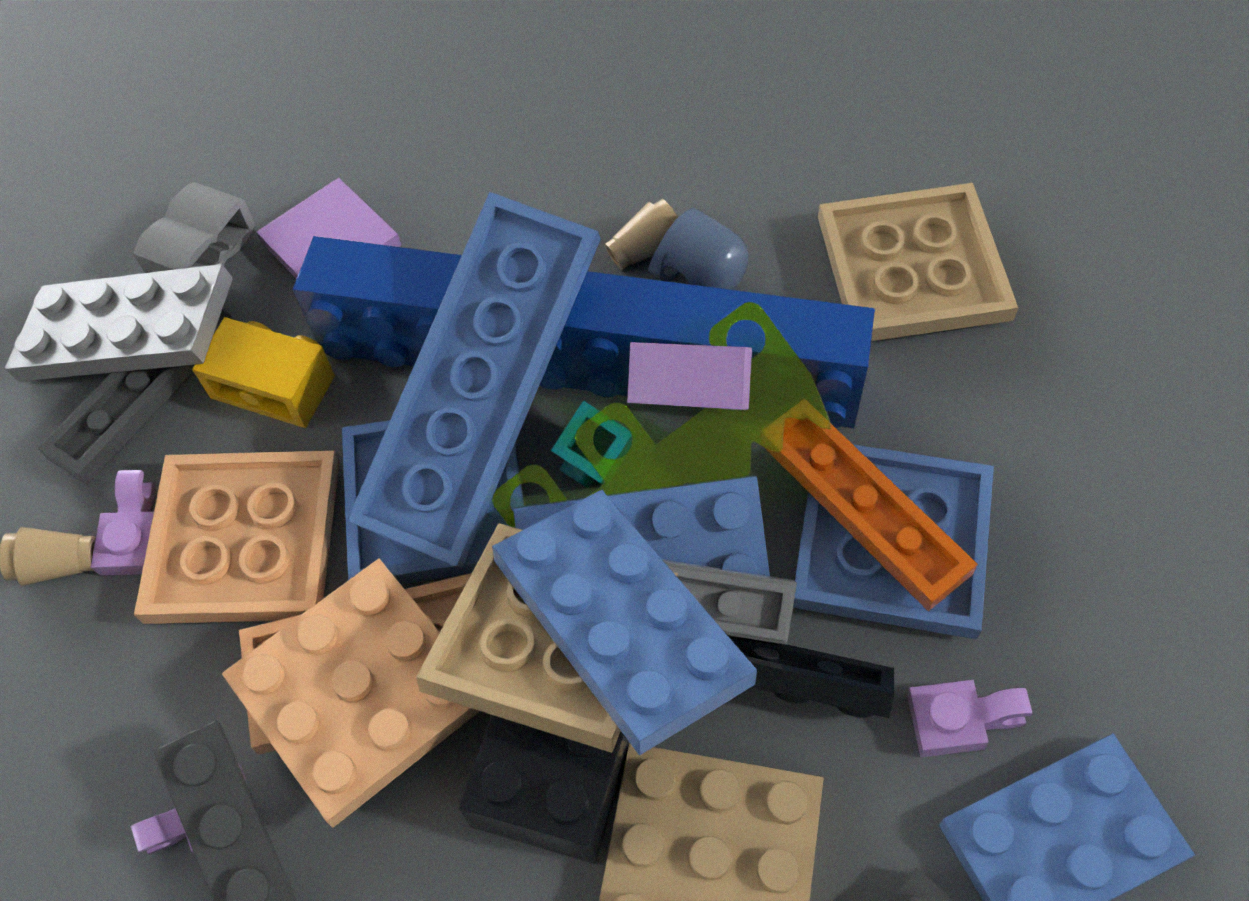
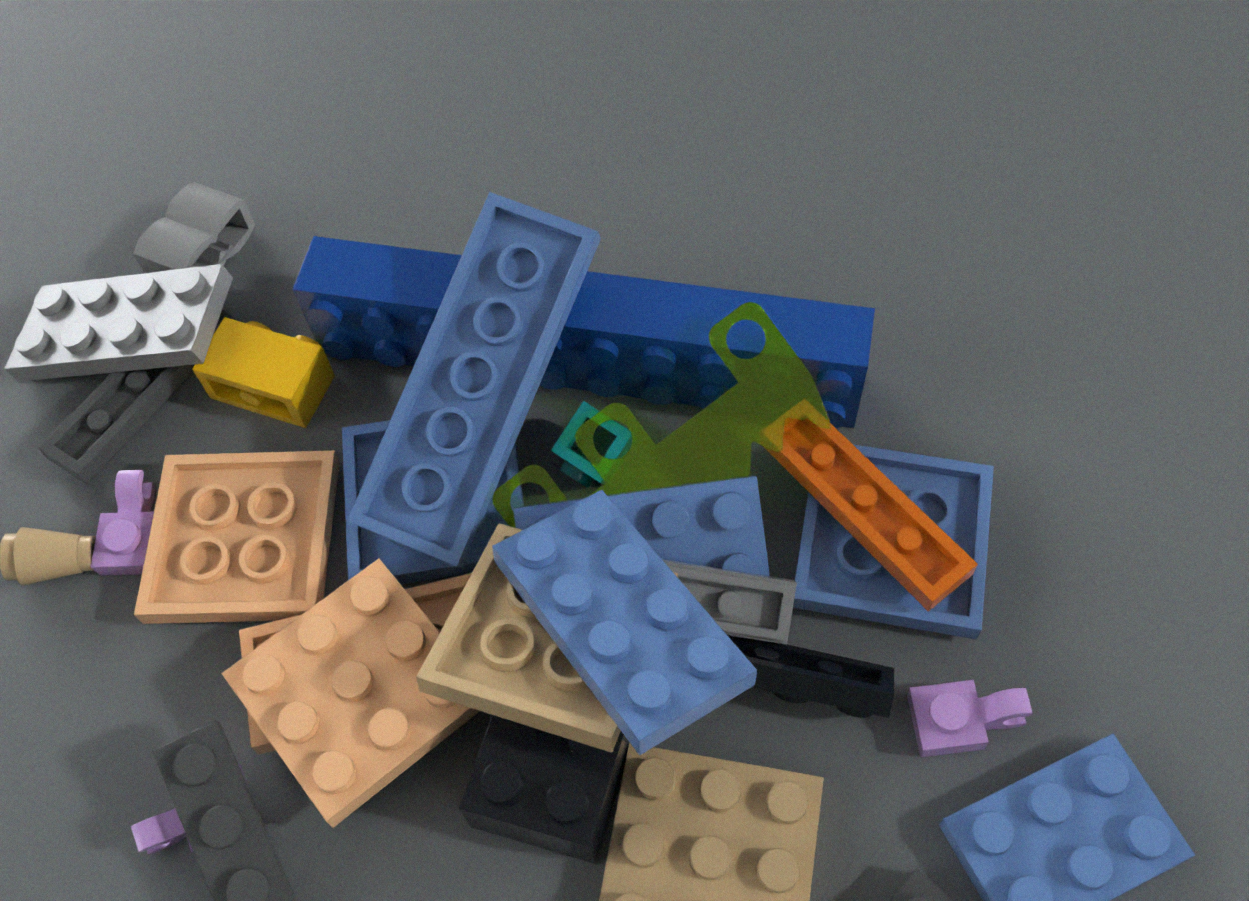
(329, 214): lavender tile -> none
(641, 234): tan cone -> none
(689, 375): lavender tile -> none
(701, 252): sand blue helmet -> none
(918, 261): tan plate -> none

